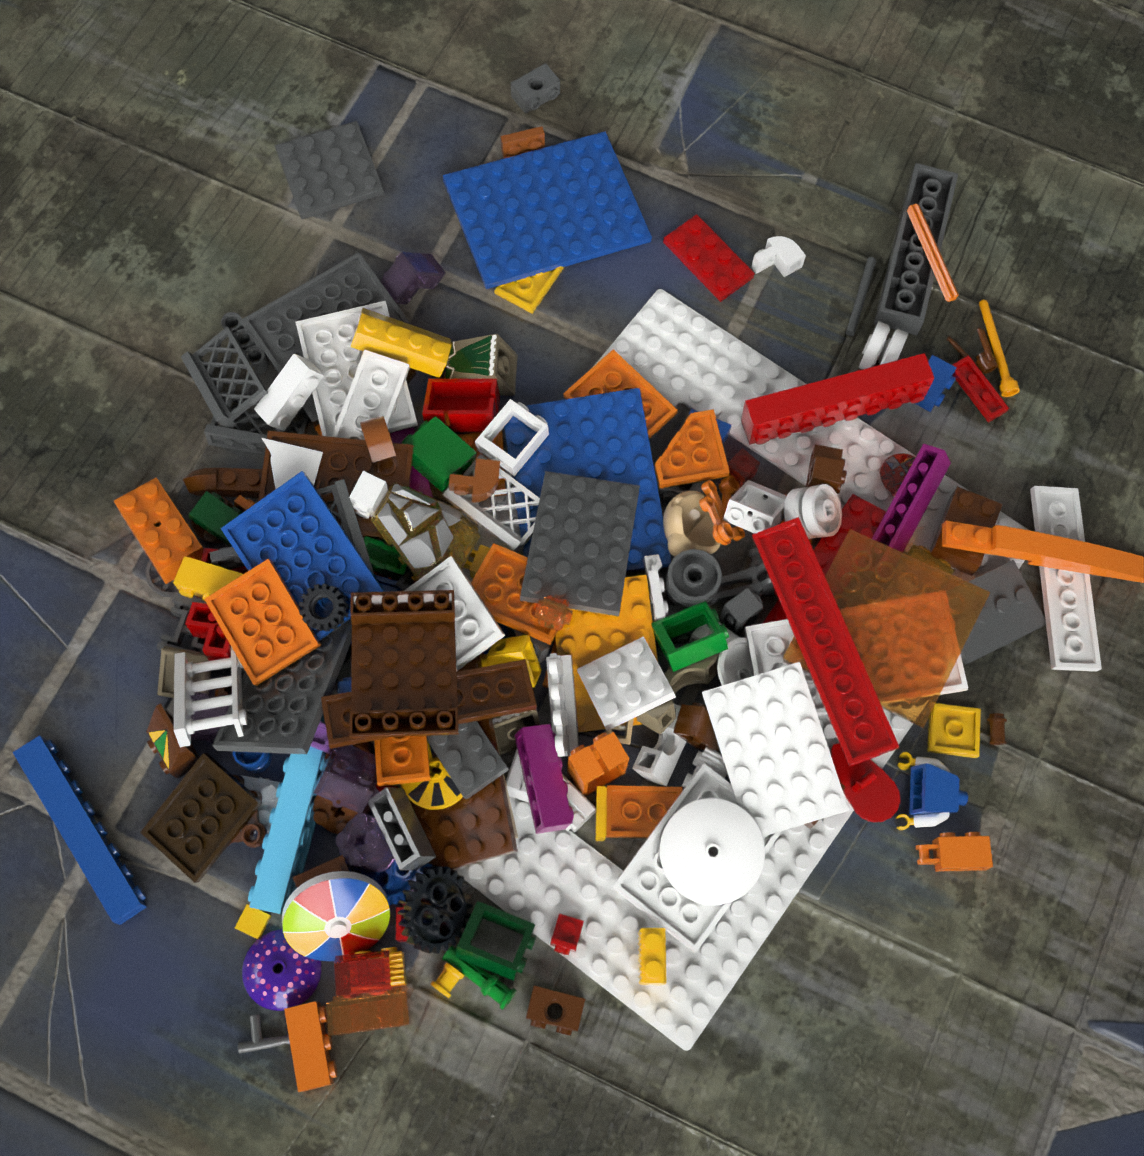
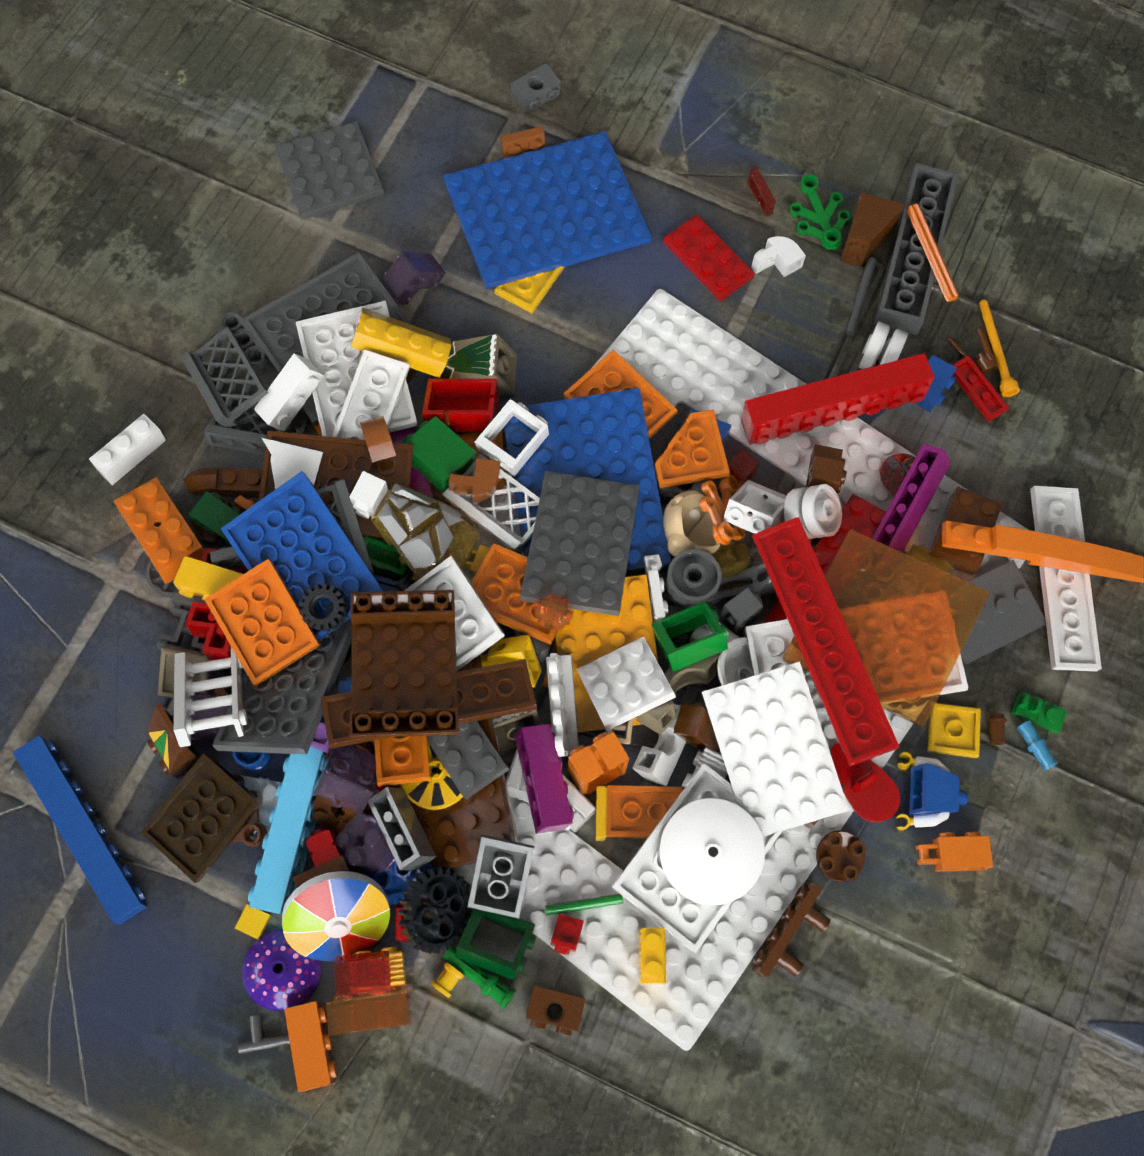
(127, 449): none -> white brick
(322, 846): none -> red brick
(500, 876): none -> dark grey slope
(584, 904): none -> green bar
(732, 558): none -> clear yellow tile
(761, 192): none -> clear red tile
(779, 938): none -> reddish brown plate
(819, 215): none -> green plant
(840, 856): none -> reddish brown dish
(870, 227): none -> reddish brown slope
(1037, 745): none -> dark azure pin
(1039, 712): none -> green plate

